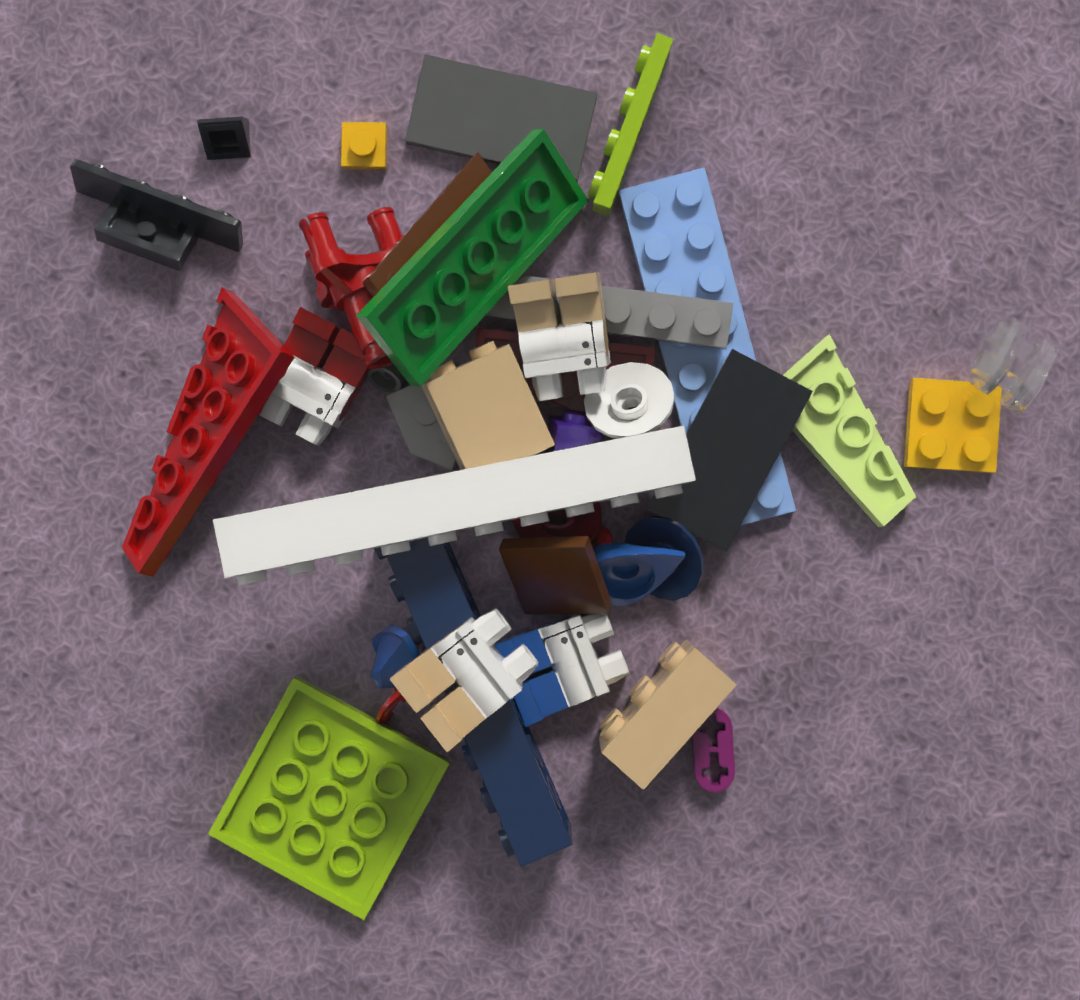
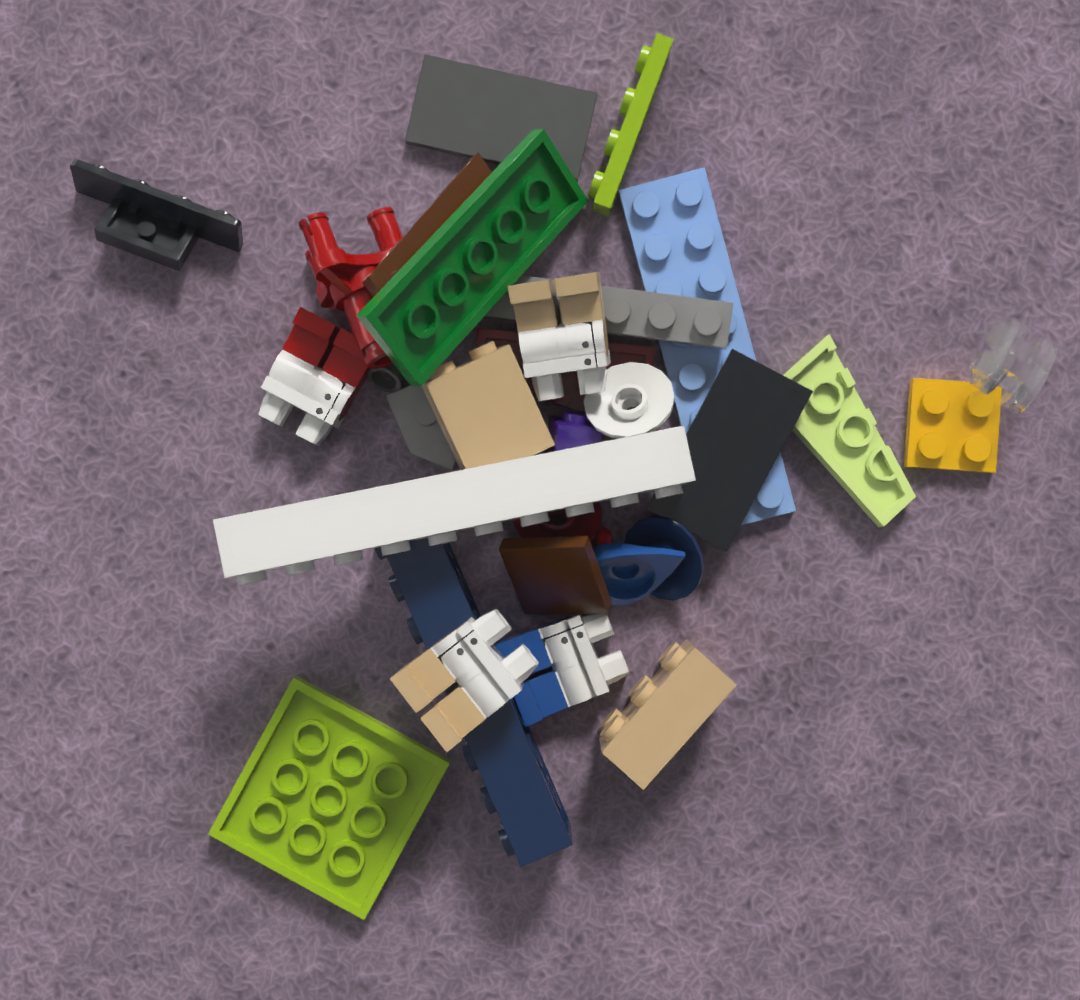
(208, 423): red wing -> none
(225, 137): black slope -> none
(364, 146): yellow plate -> none
(393, 651): blue piece -> none
(724, 749): magenta beam -> none

